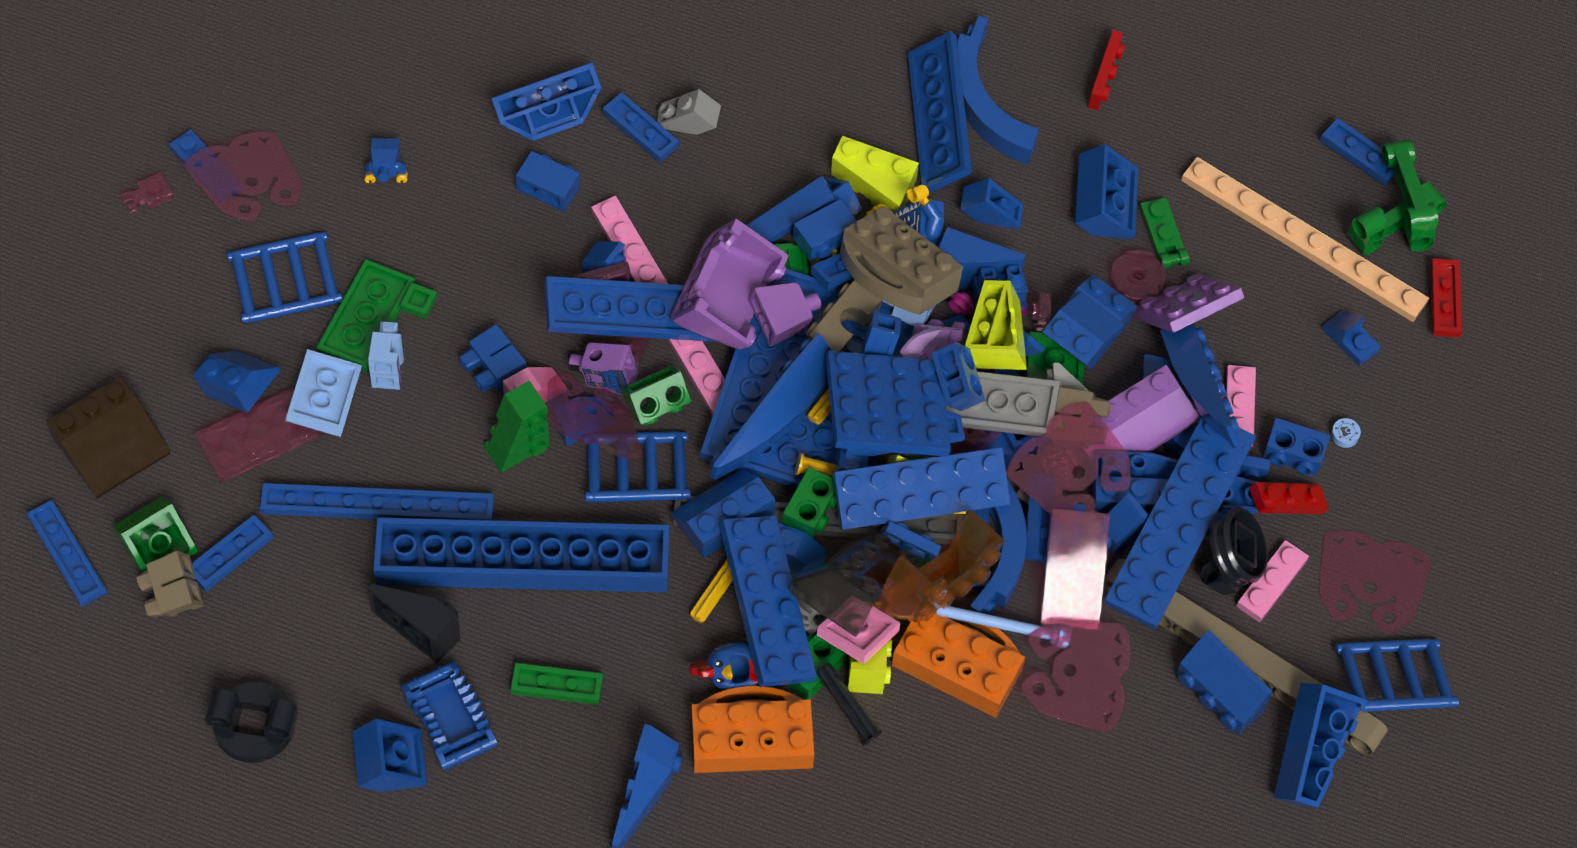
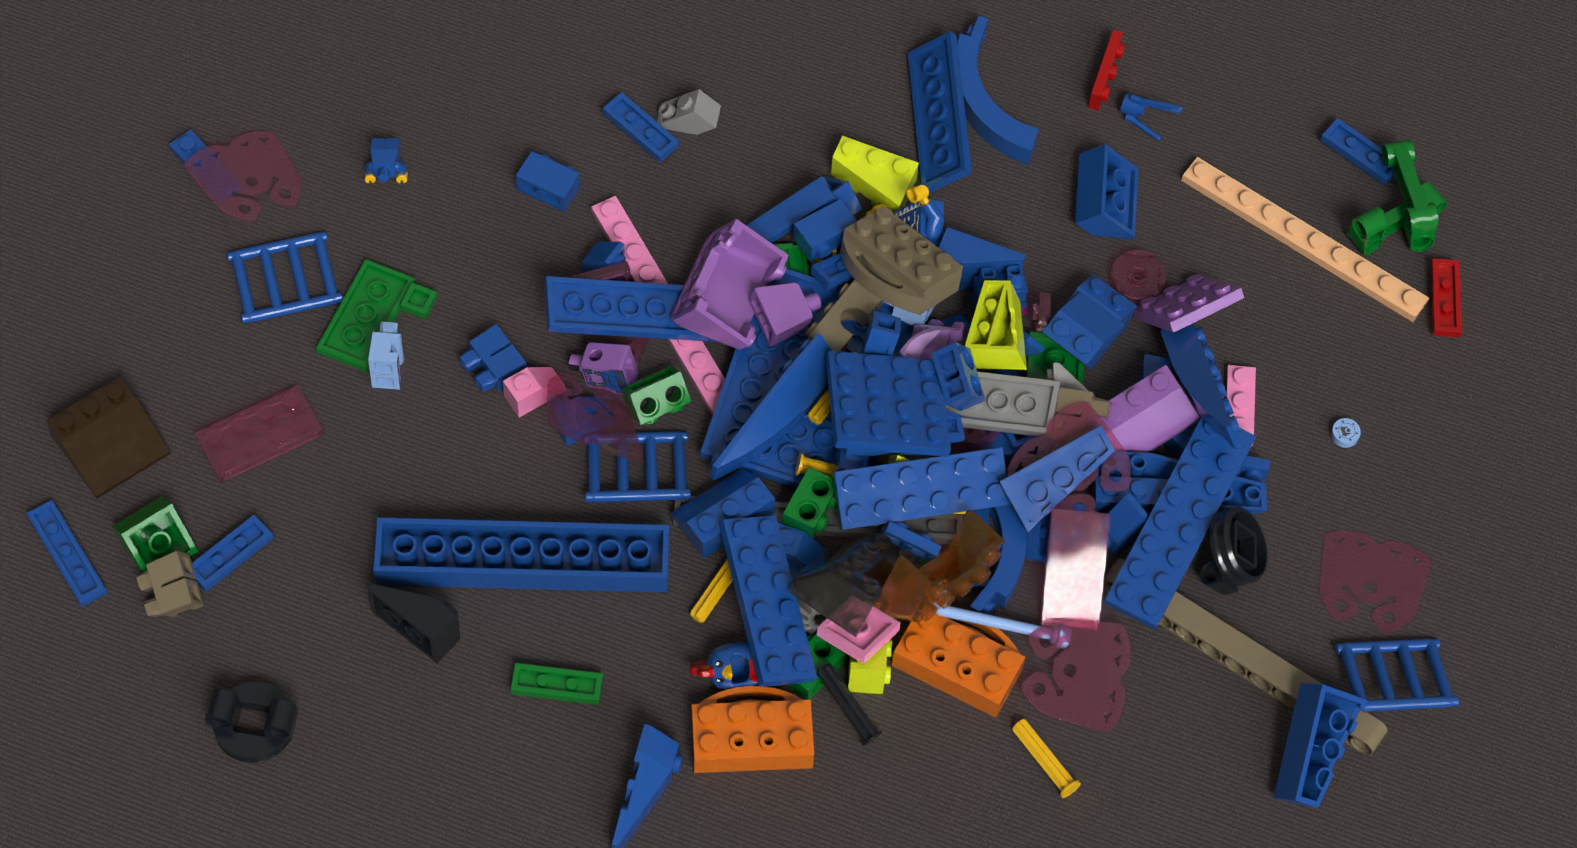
(151, 191): clear pink plate -> none
(235, 378): blue slope -> none
(323, 393): light blue plate -> none
(374, 503): blue plate -> none
(389, 756): blue slope -> none
(450, 714): blue piece -> none
(520, 428): green wedge -> none
(549, 103): blue wedge -> none
(962, 304): dark pink plate -> none
(991, 204): blue slope -> none
(1046, 758): none -> yellow axle
(1055, 476): none -> blue wing
(1136, 106): none -> blue plant
(1163, 233): green plate -> none
(1224, 683): blue slope -> none
(1276, 578): bright pink plate -> none
(1289, 498): red plate -> none
(1297, 440): blue brick -> none
(1349, 335): blue slope -> none

